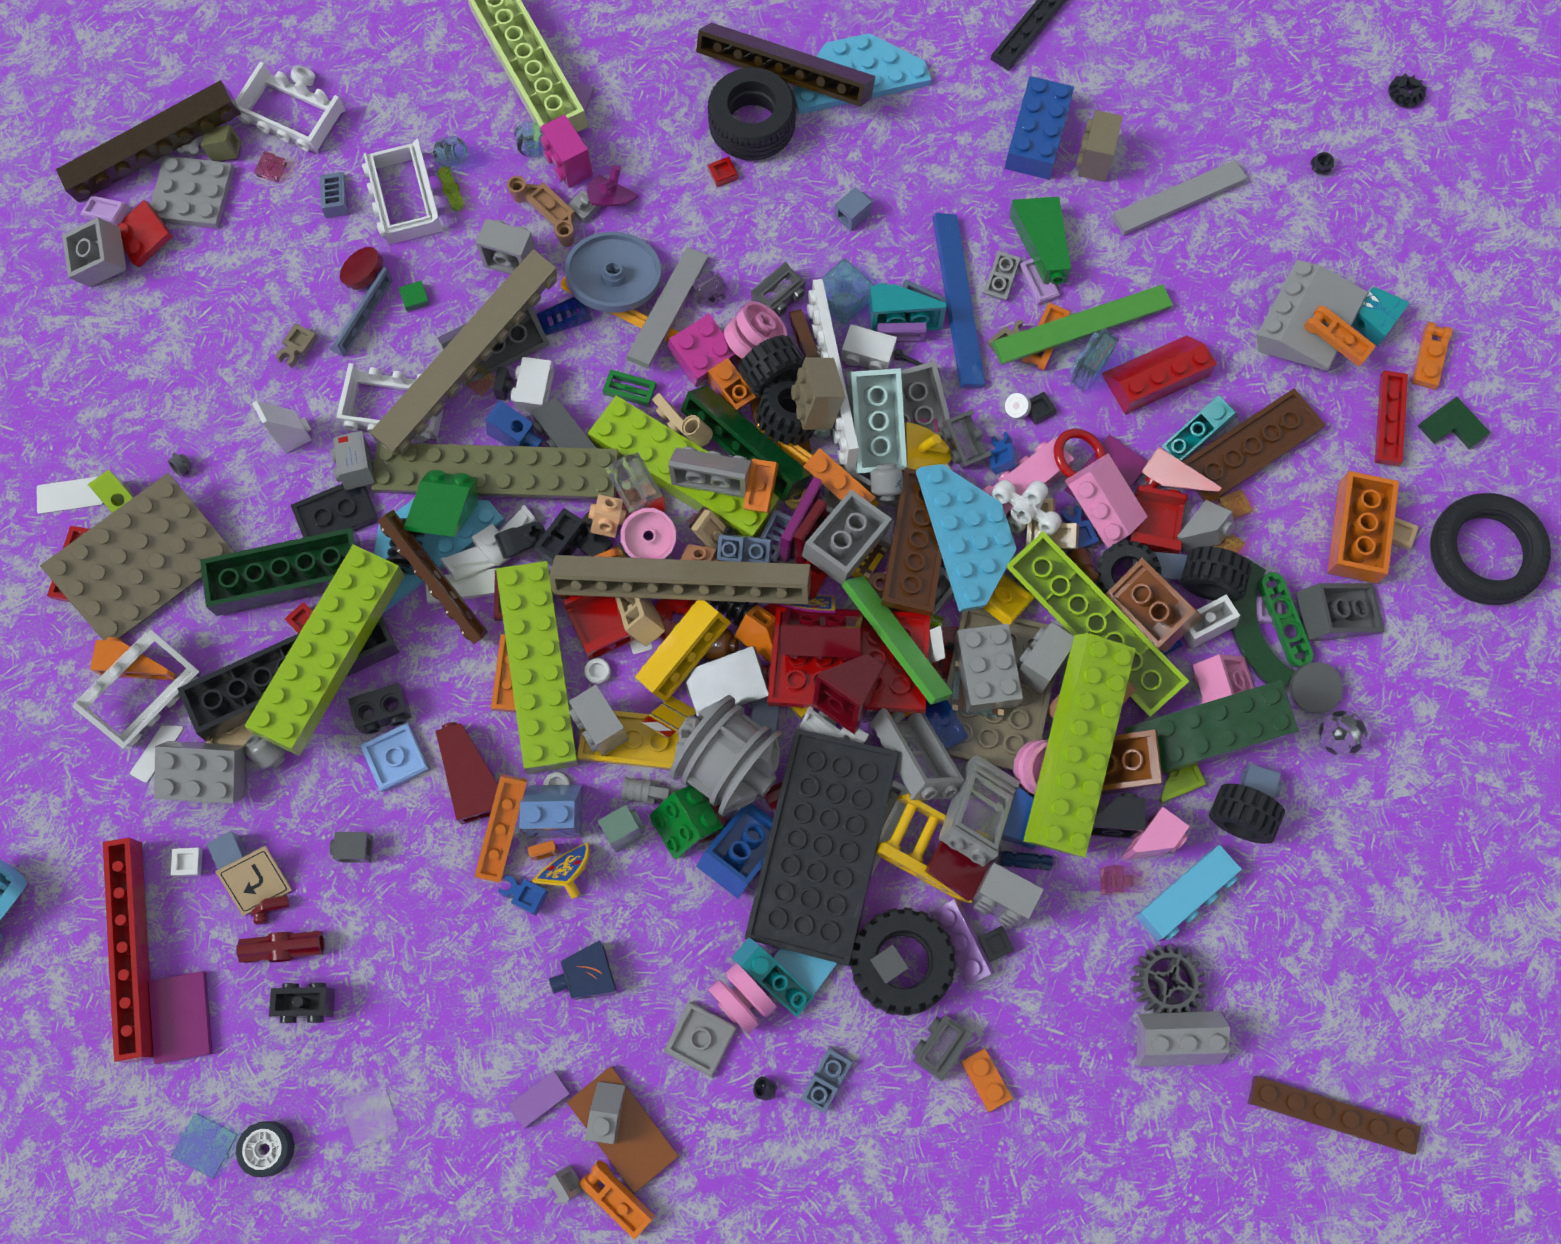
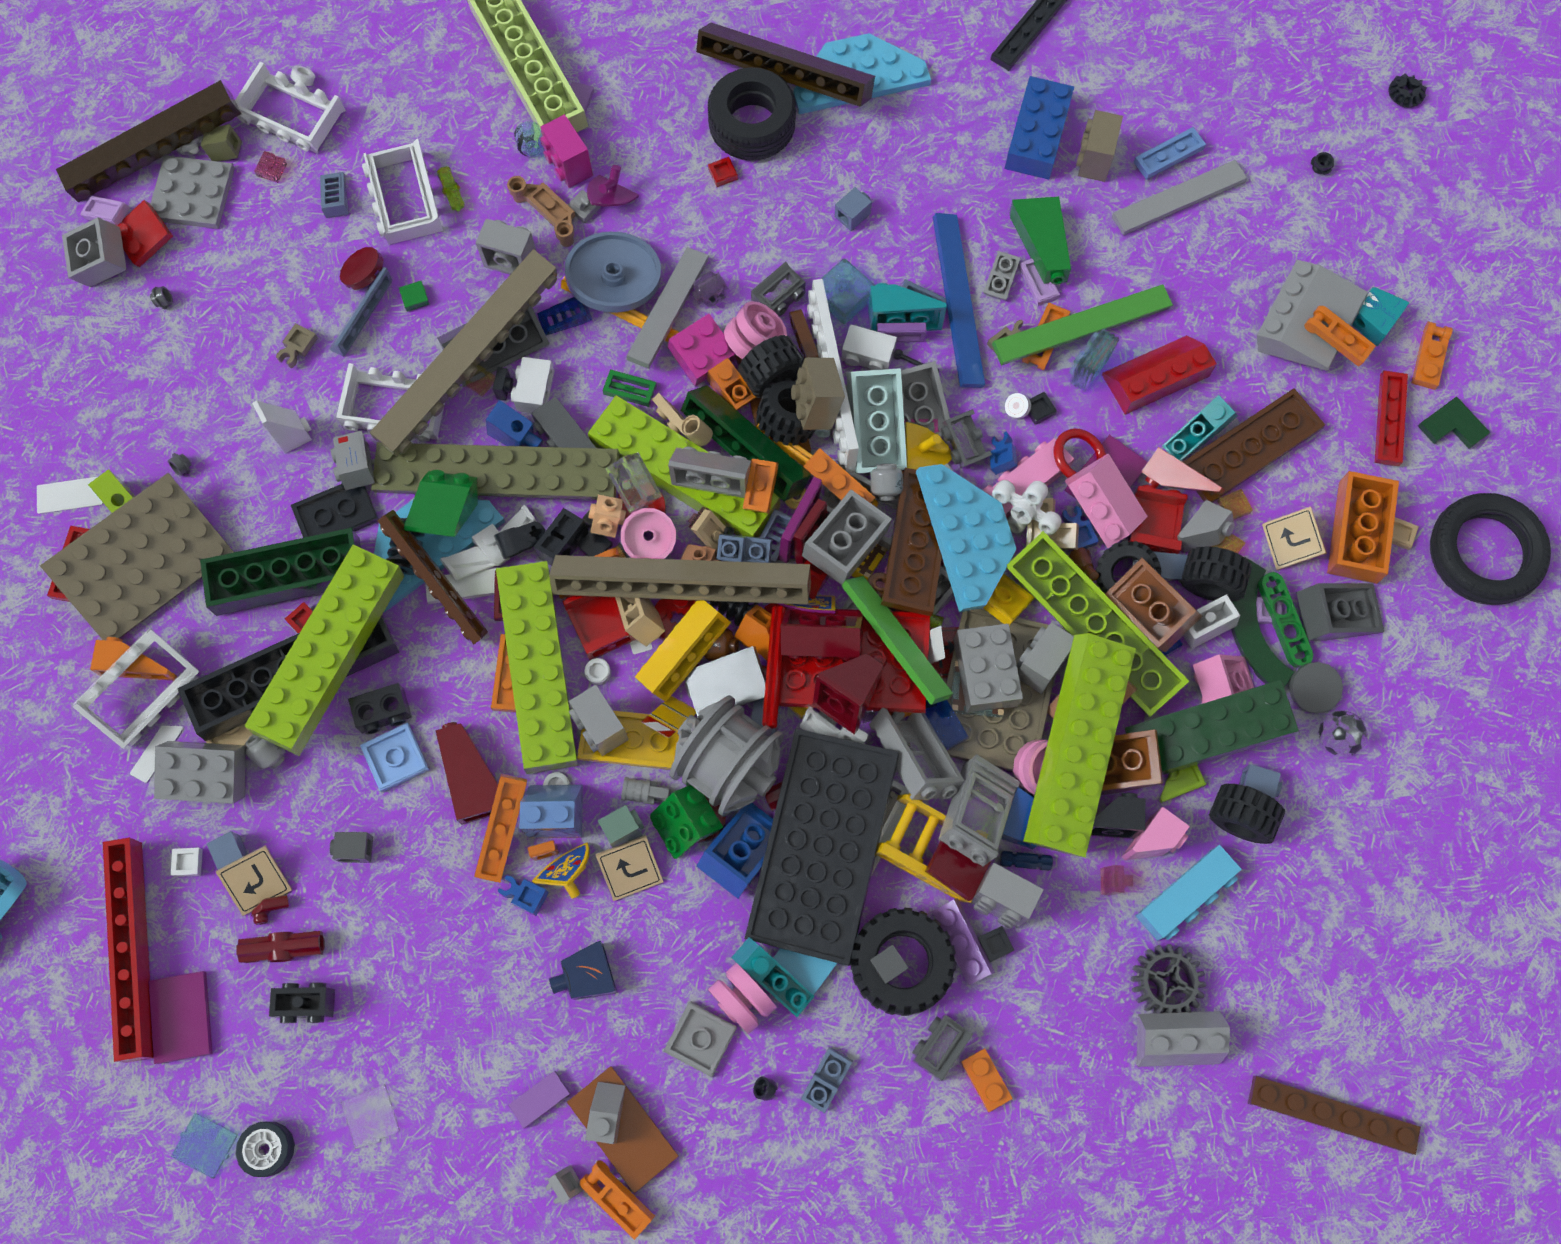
(161, 297): none -> dark grey plate
(450, 152): clear light blue head -> none
(629, 868): none -> tan piece
(774, 668): none -> red axle
(1169, 153): none -> medium blue plate
(1294, 538): none -> tan piece

